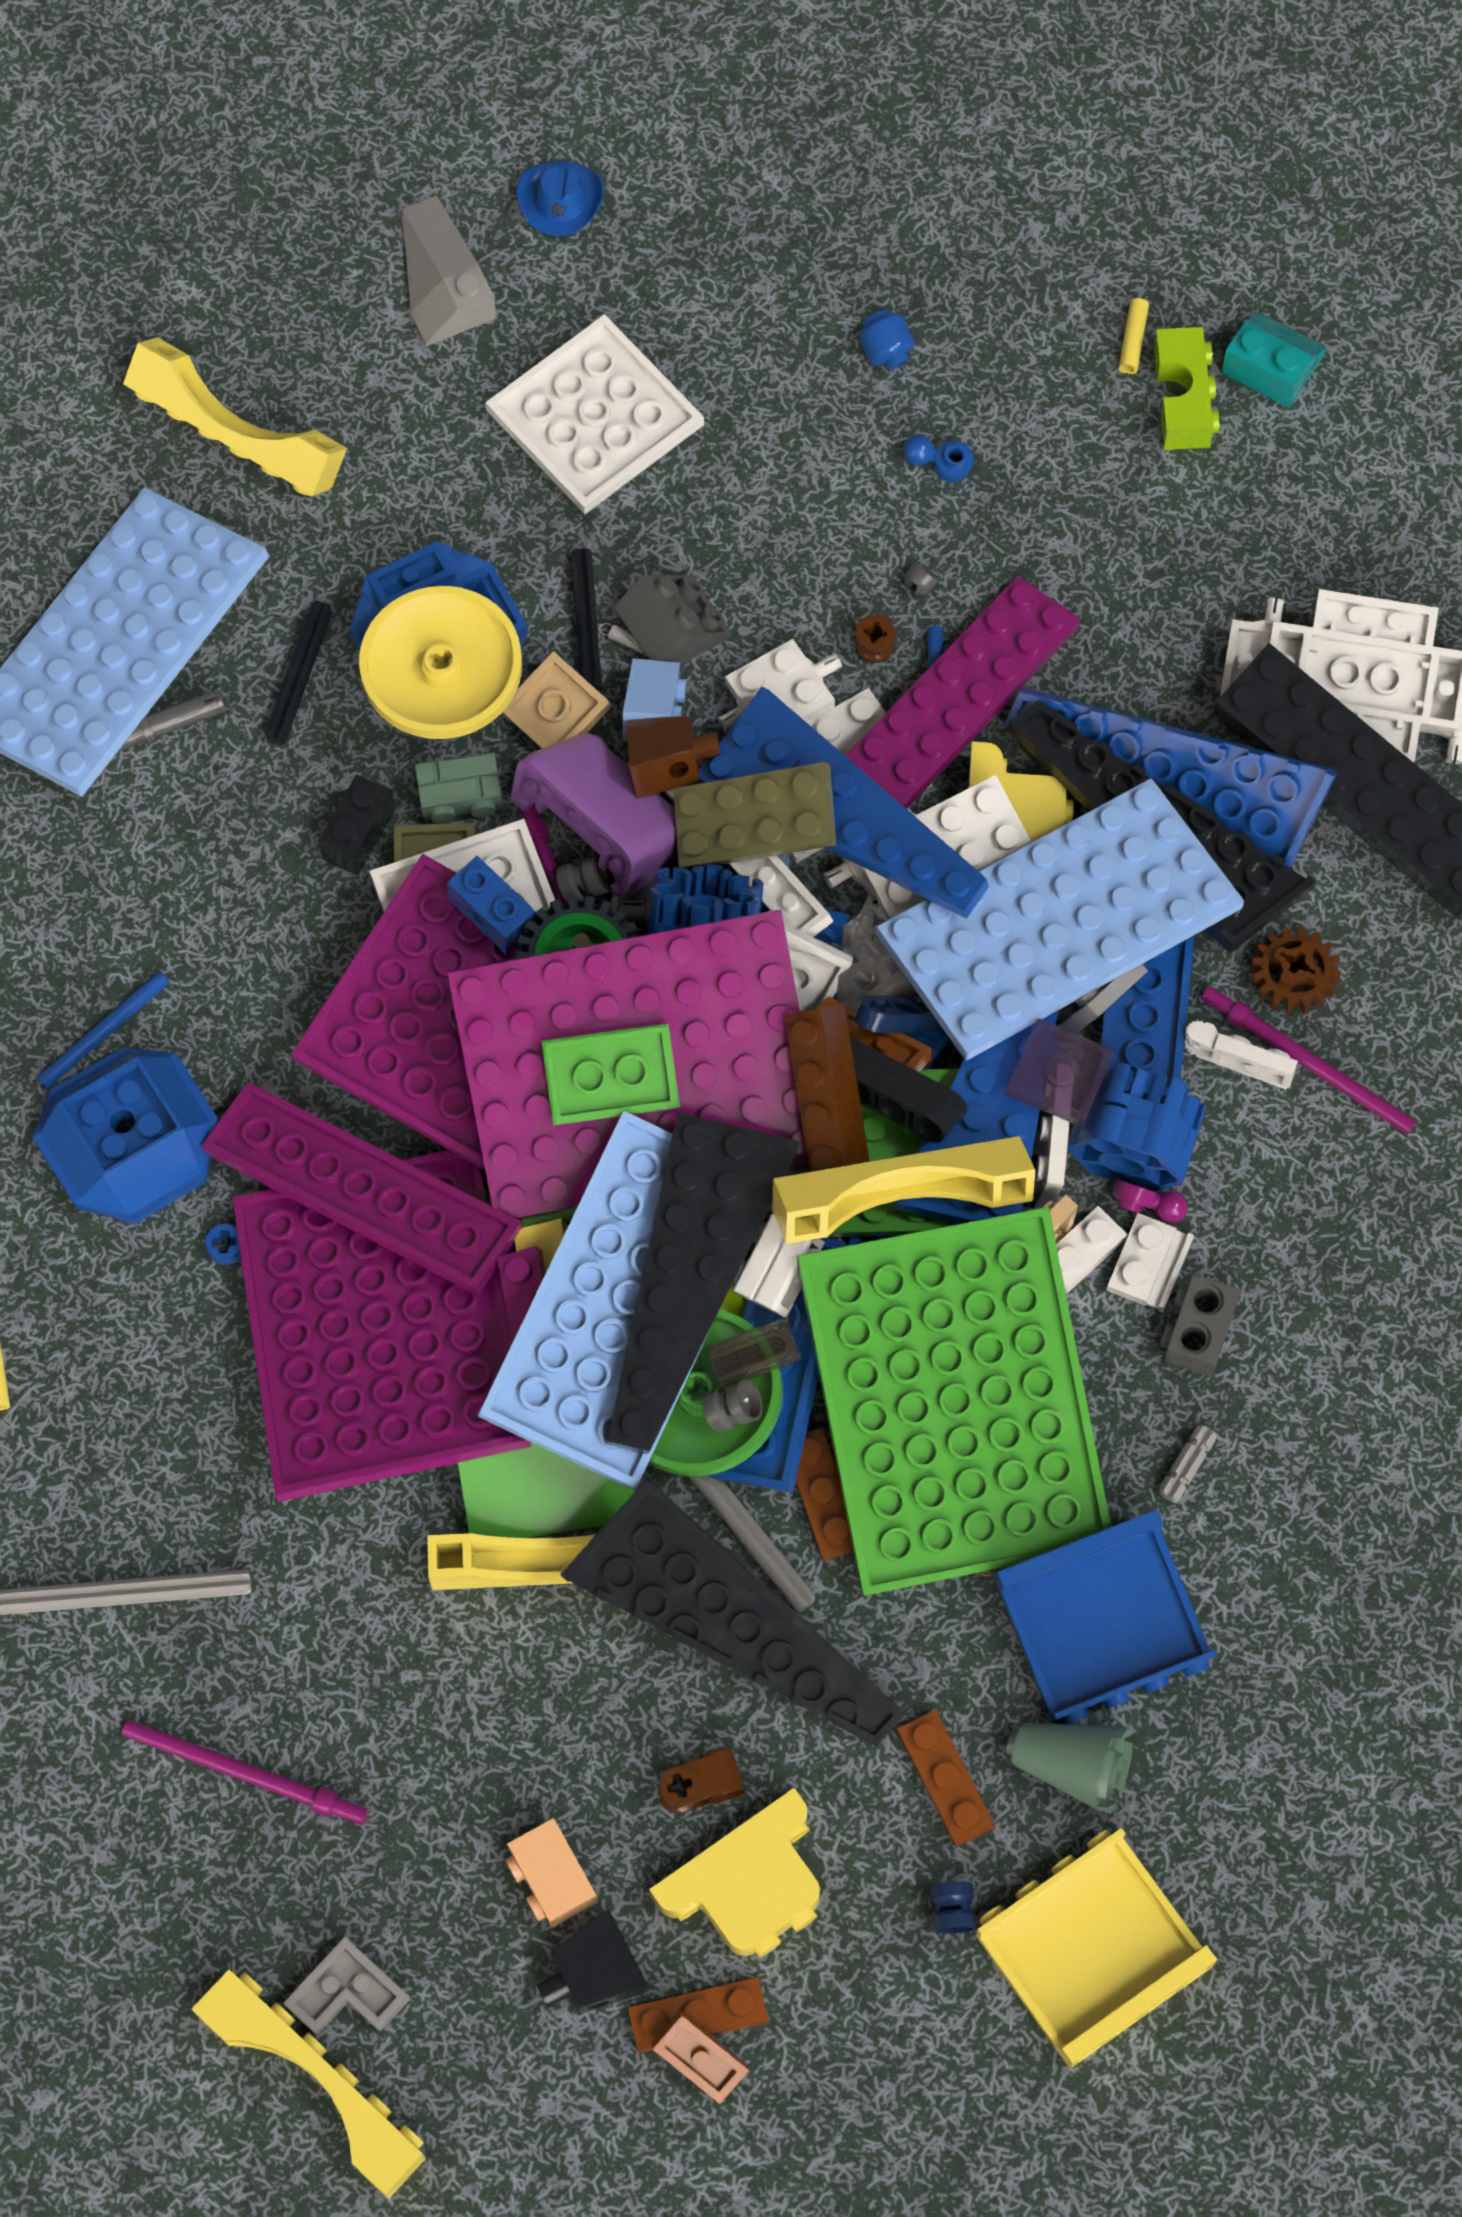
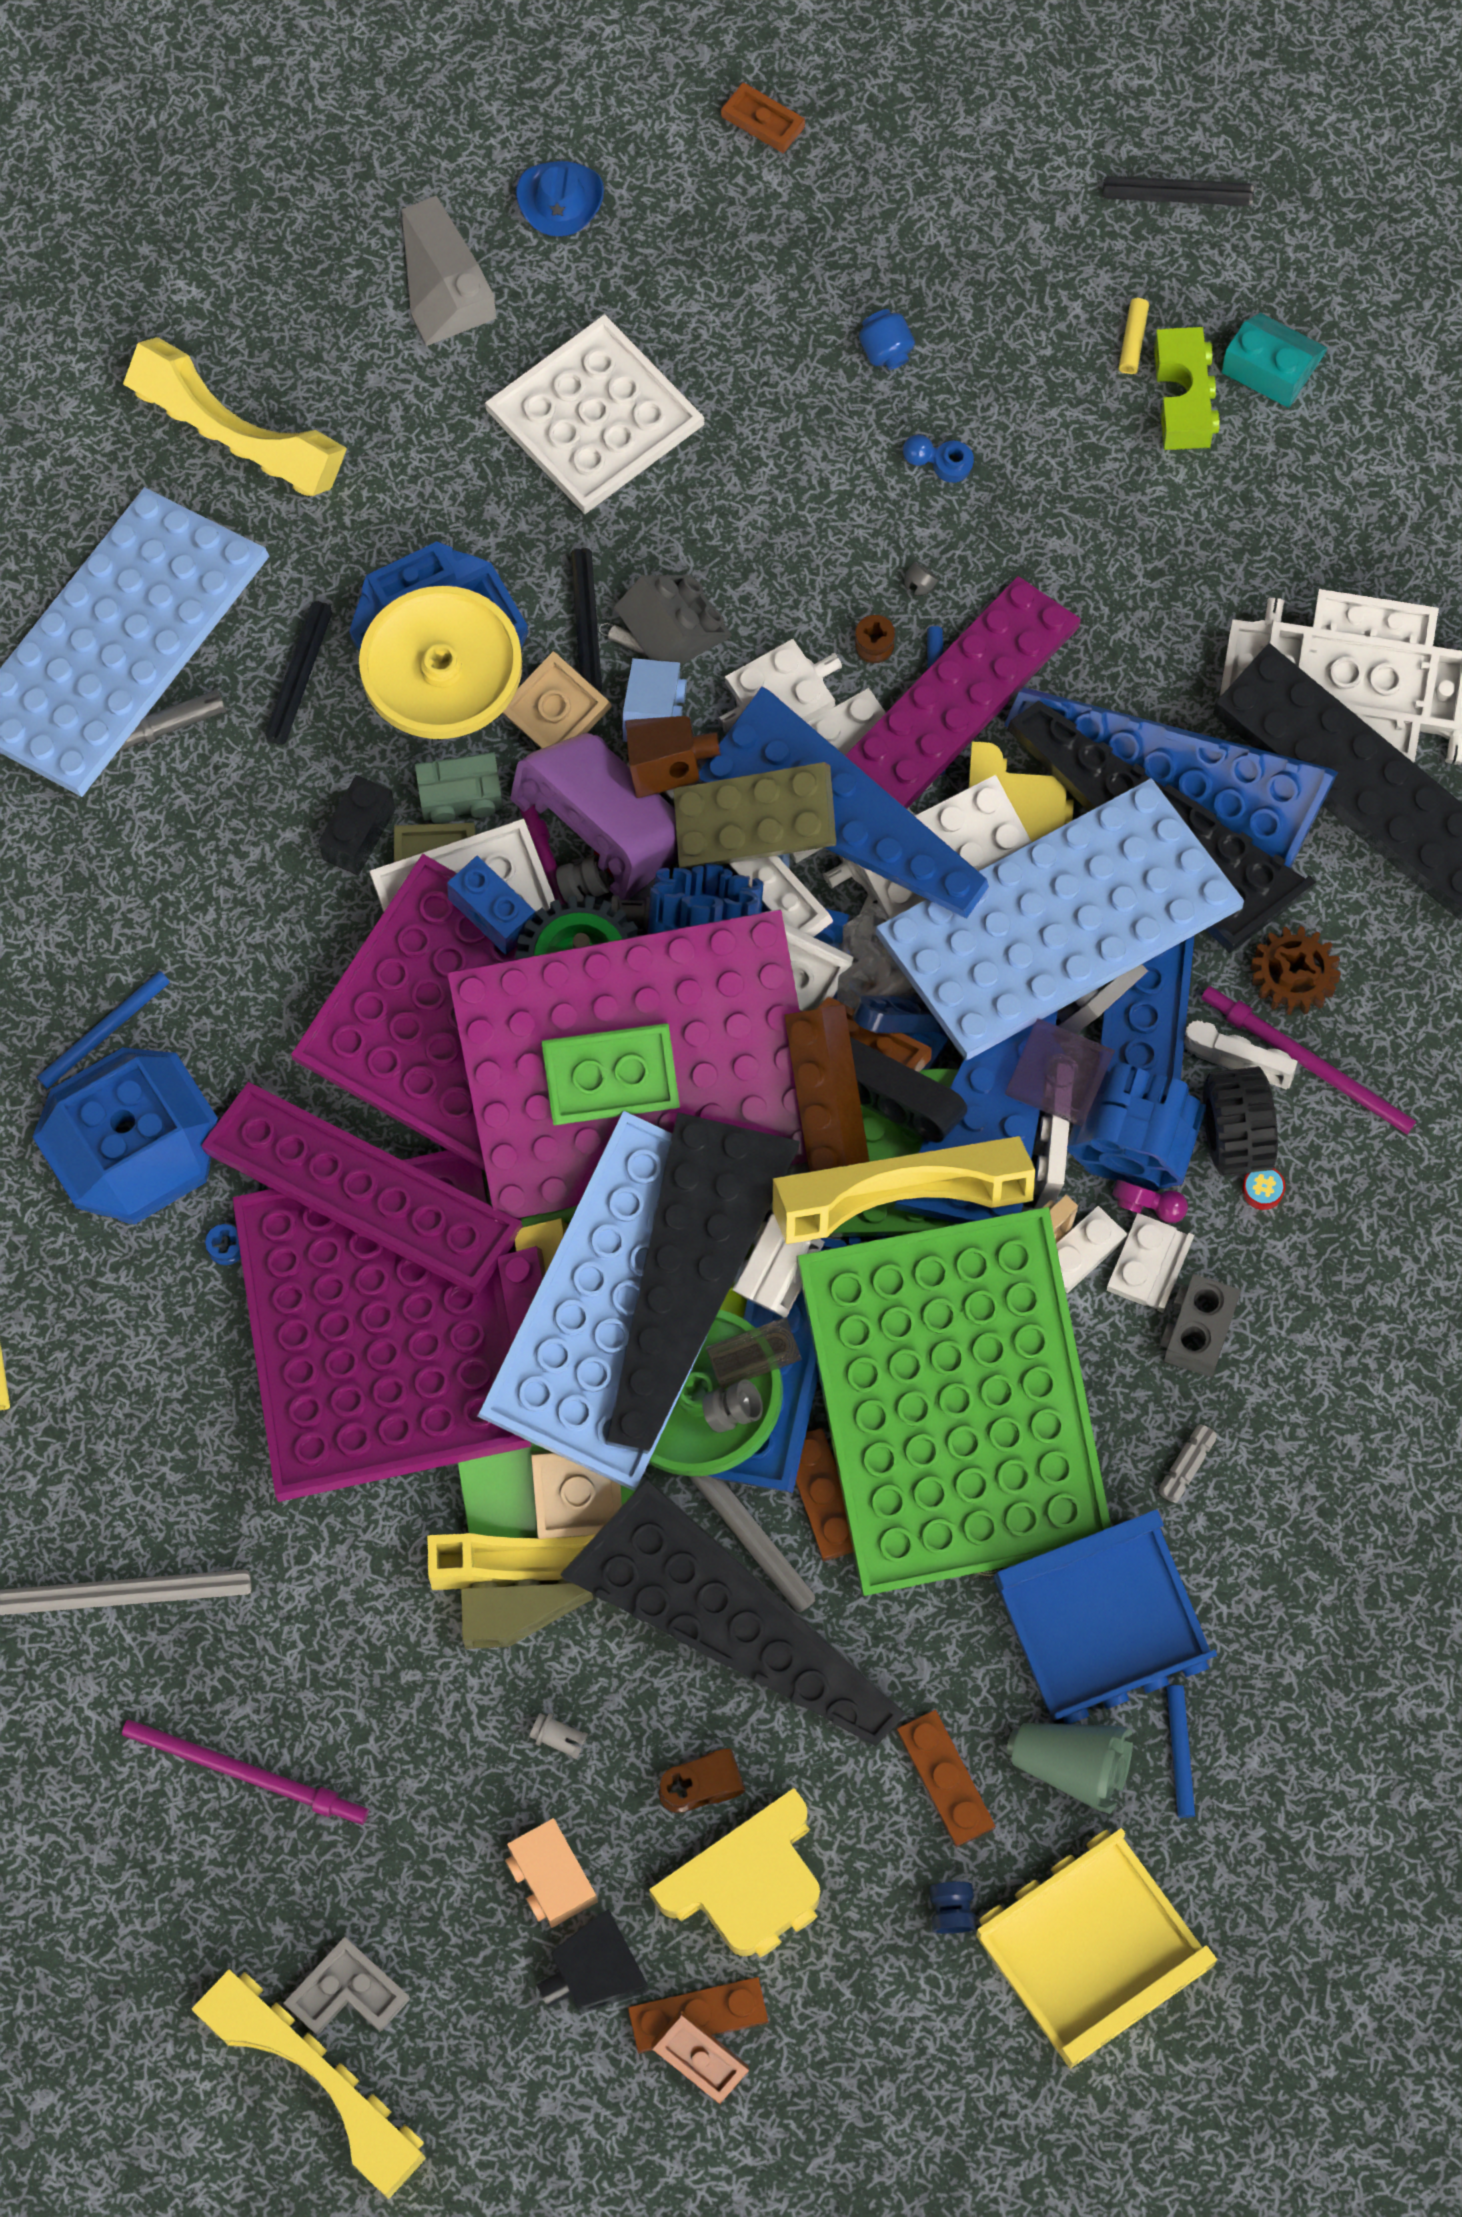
(508, 1614): none -> olive slope
(554, 1734): none -> light grey pin
(571, 1497): none -> tan plate
(763, 117): none -> dark orange plate
(1178, 190): none -> black axle
(1180, 1751): none -> blue bar
(1240, 1121): none -> black tyre
(1263, 1189): none -> tile

